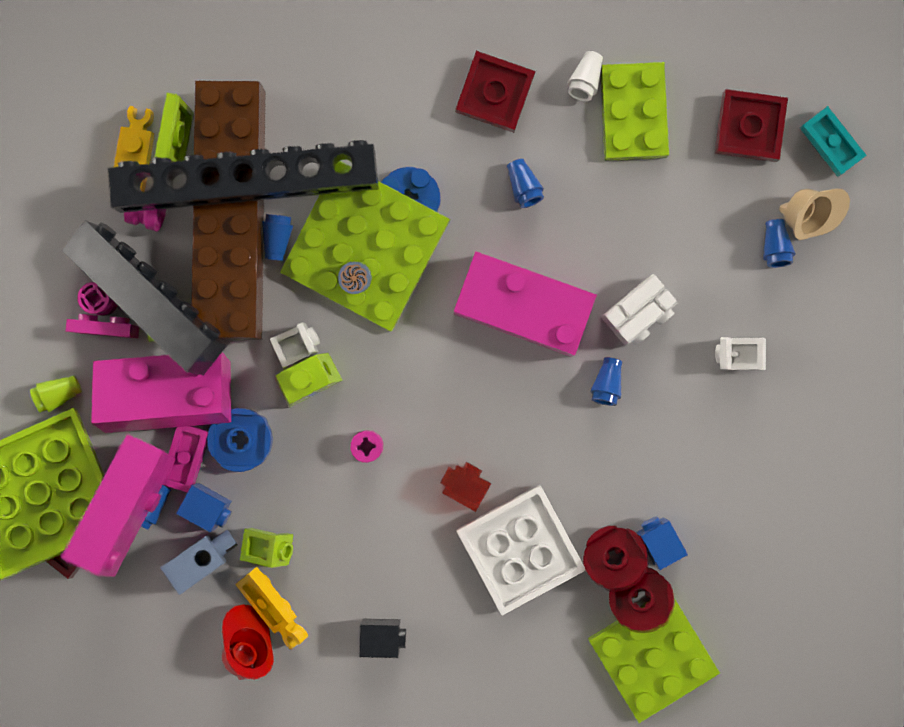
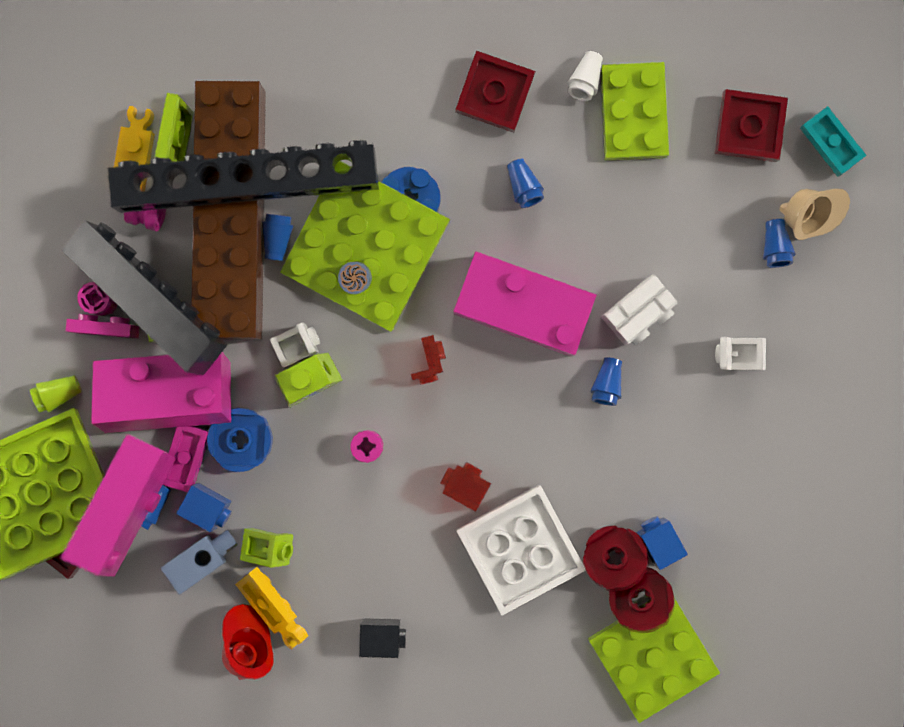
(434, 353): none -> clear red bracket

